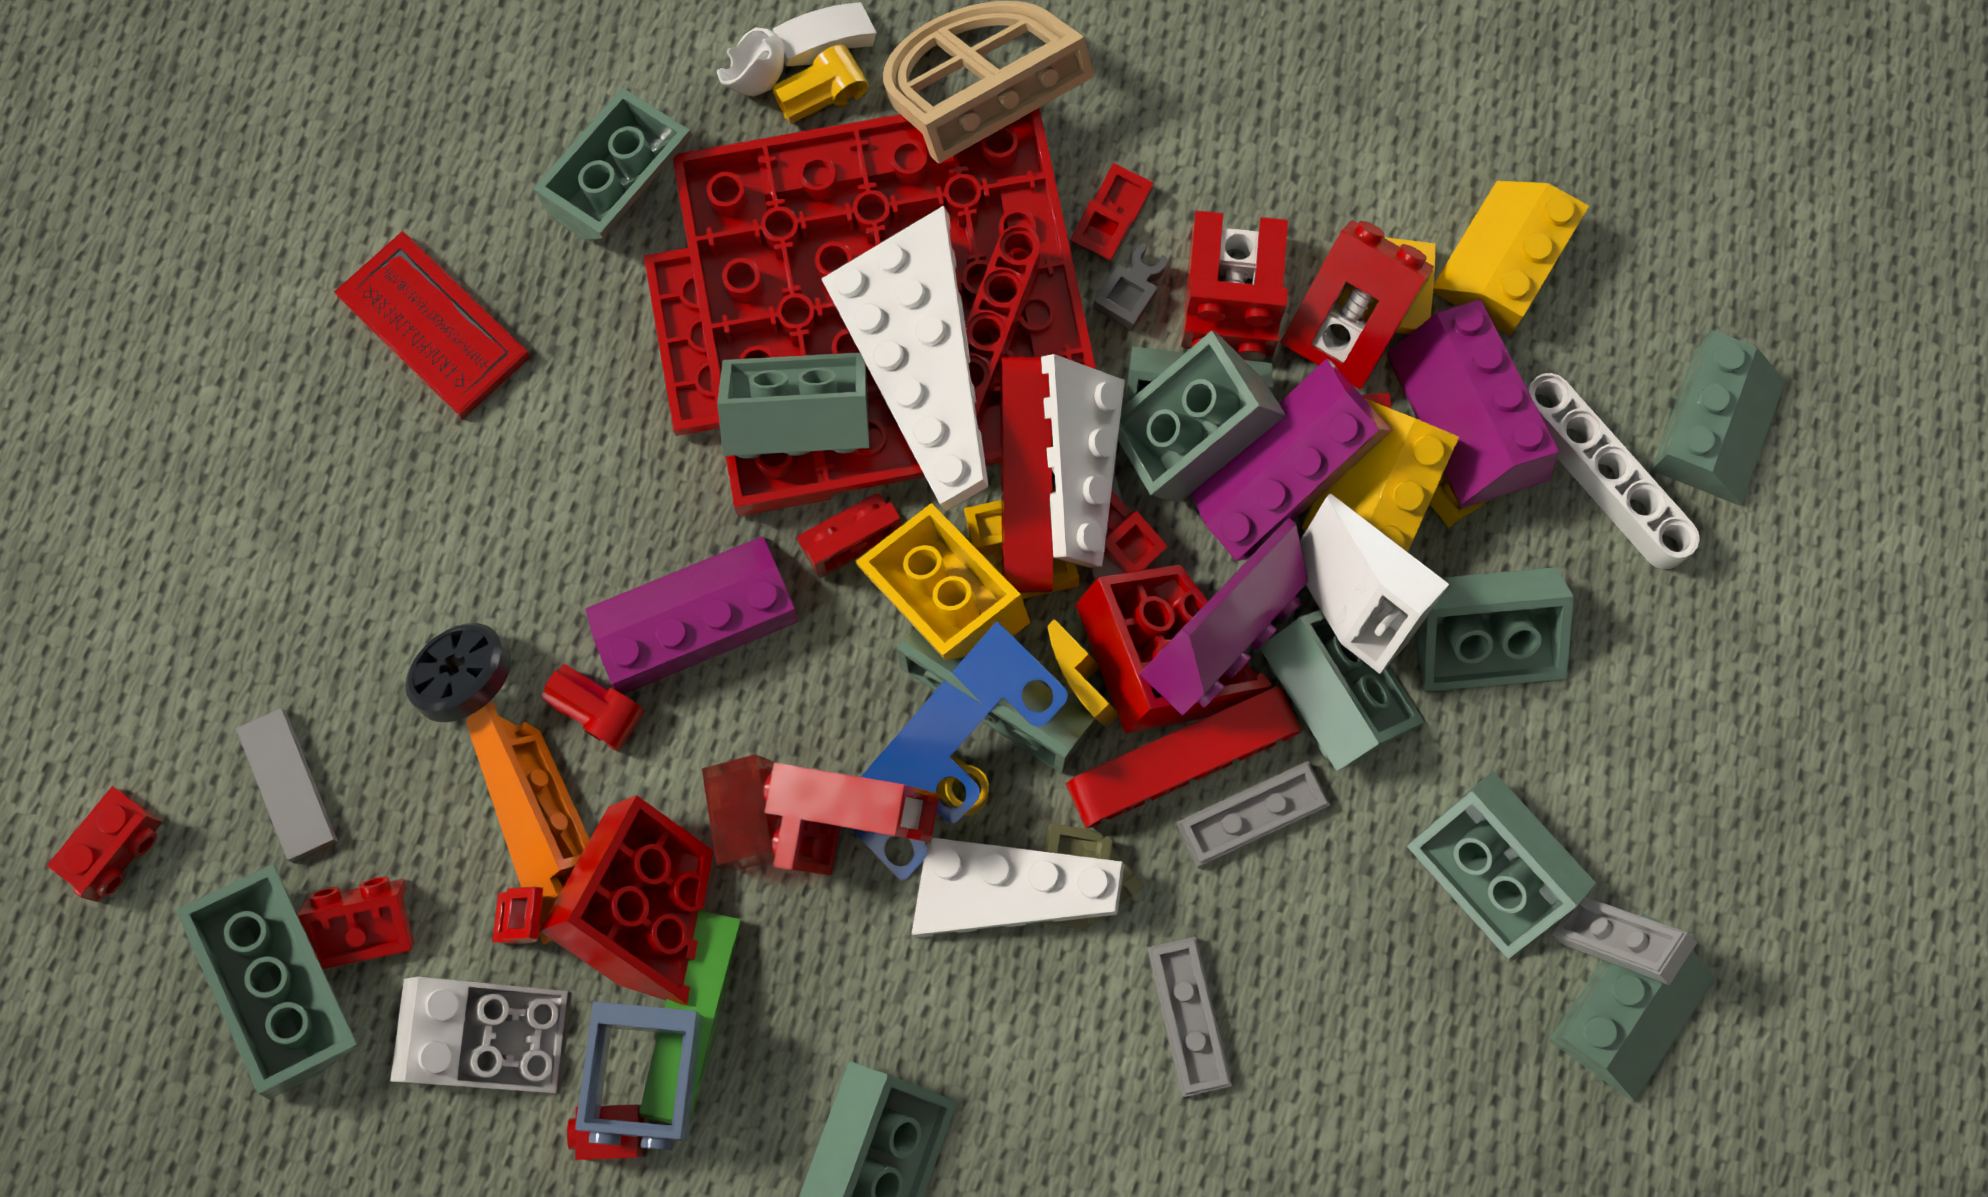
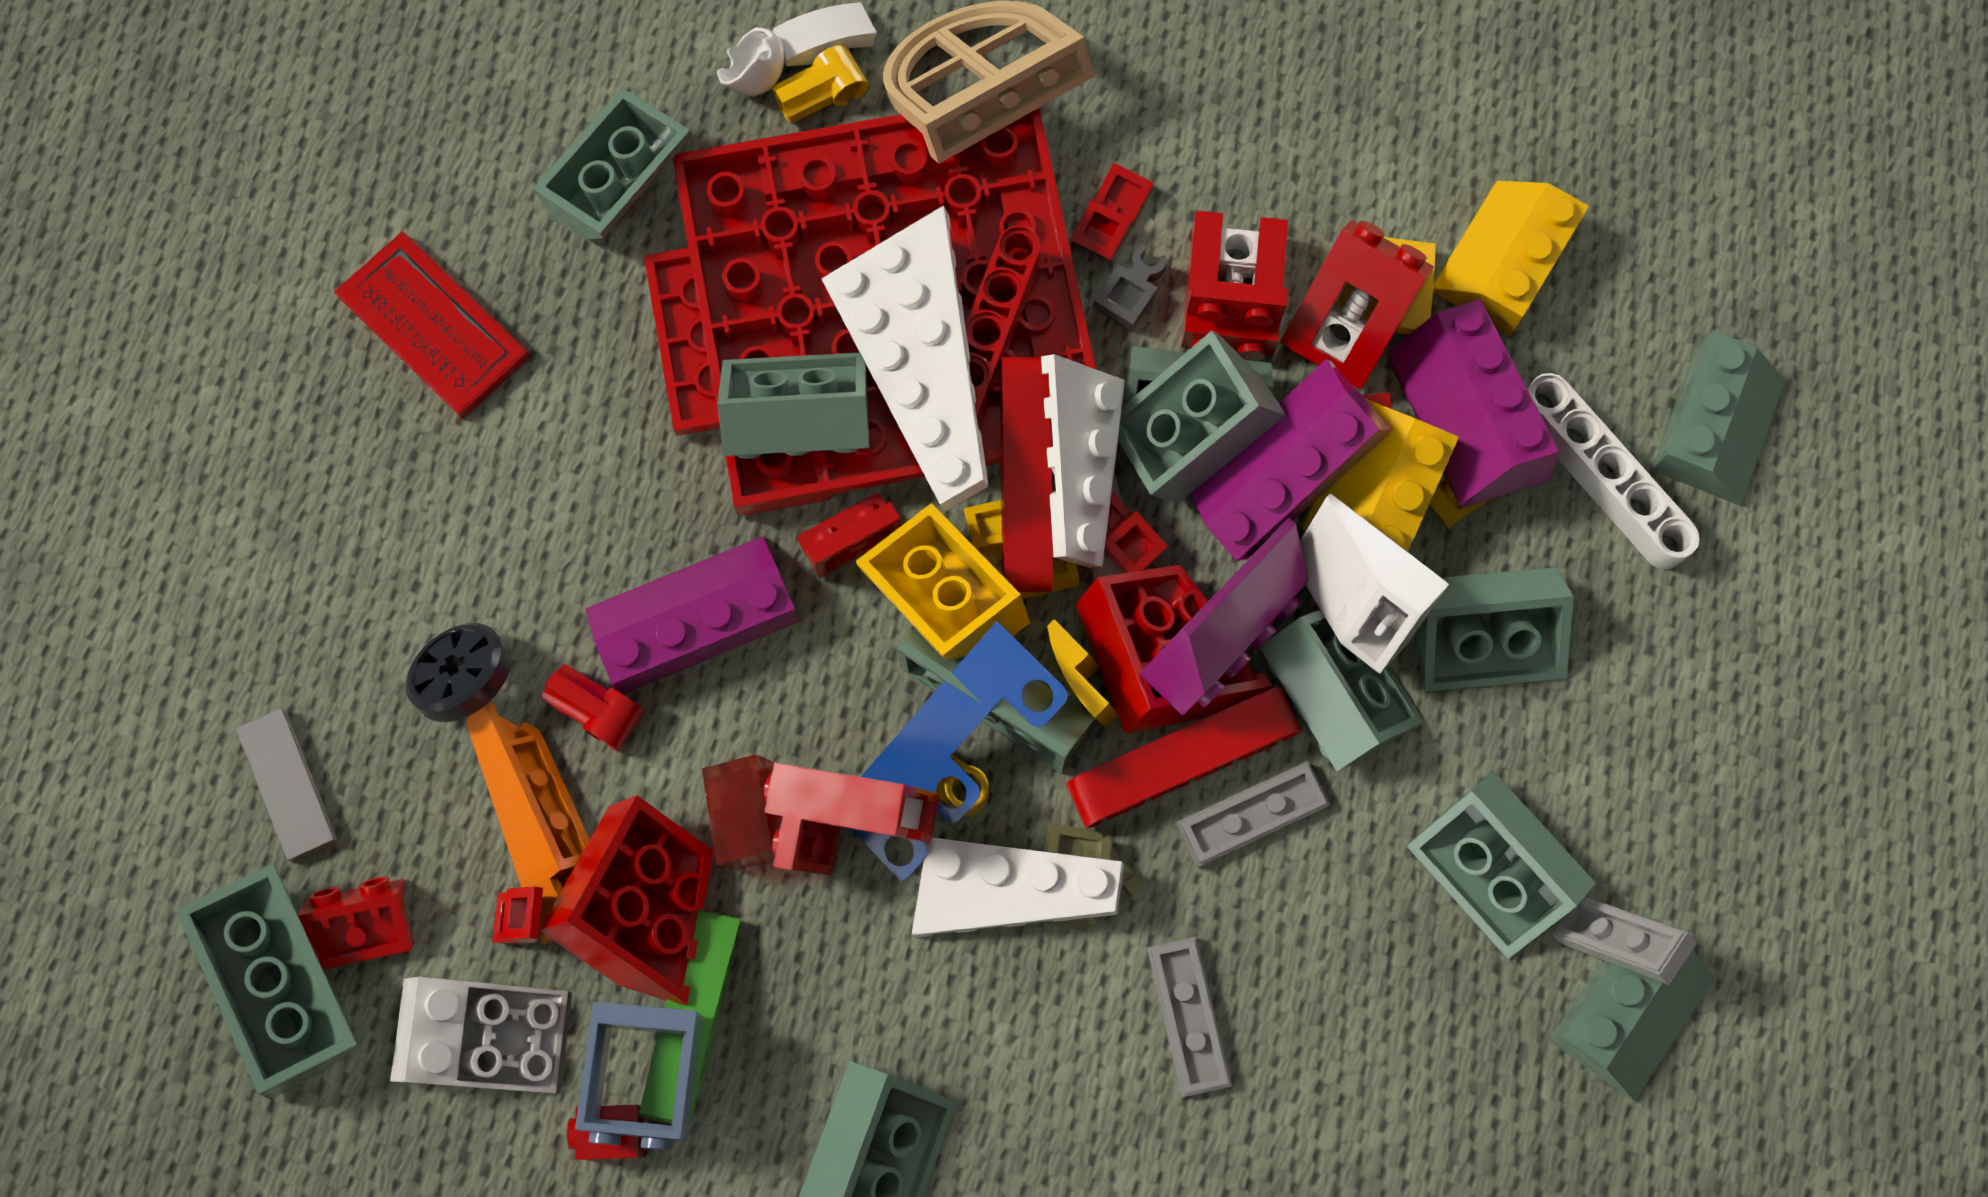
(105, 845): red bracket -> none

